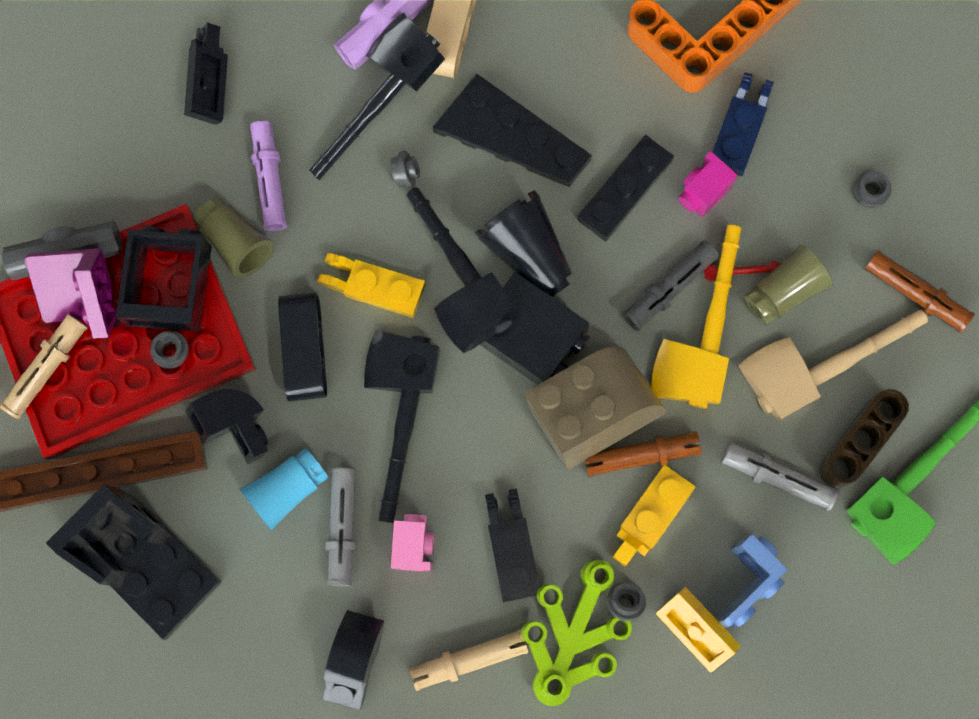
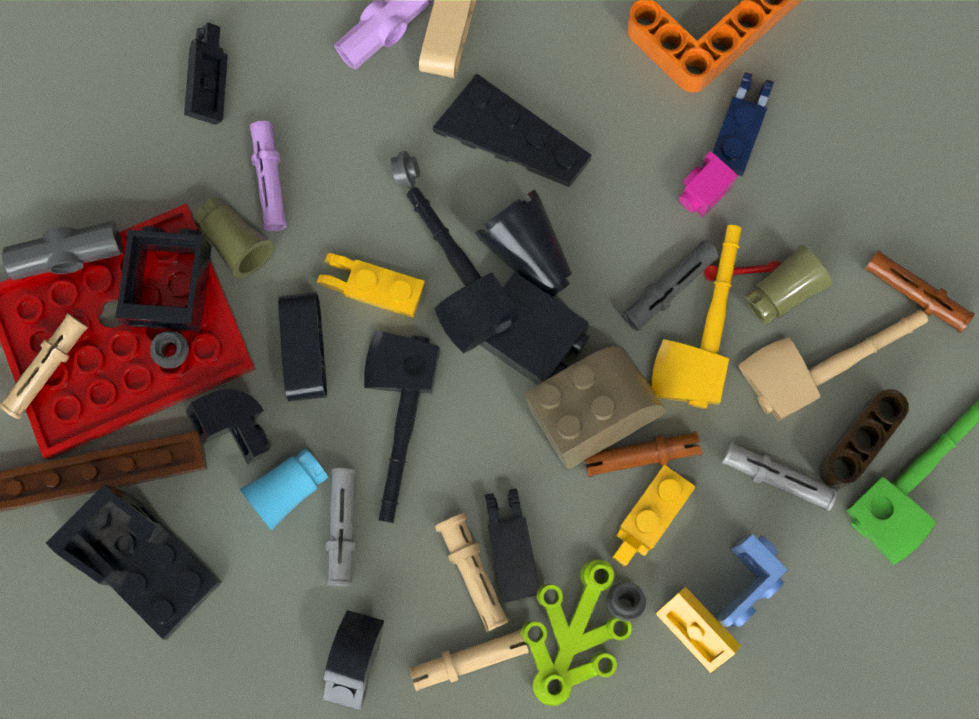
(75, 285): bracket -> none
(409, 60): black piece -> none
(412, 544): bright pink brick -> none
(465, 554): none -> tan pin
(625, 188): black plate -> none
(879, 182): dark grey plate -> none

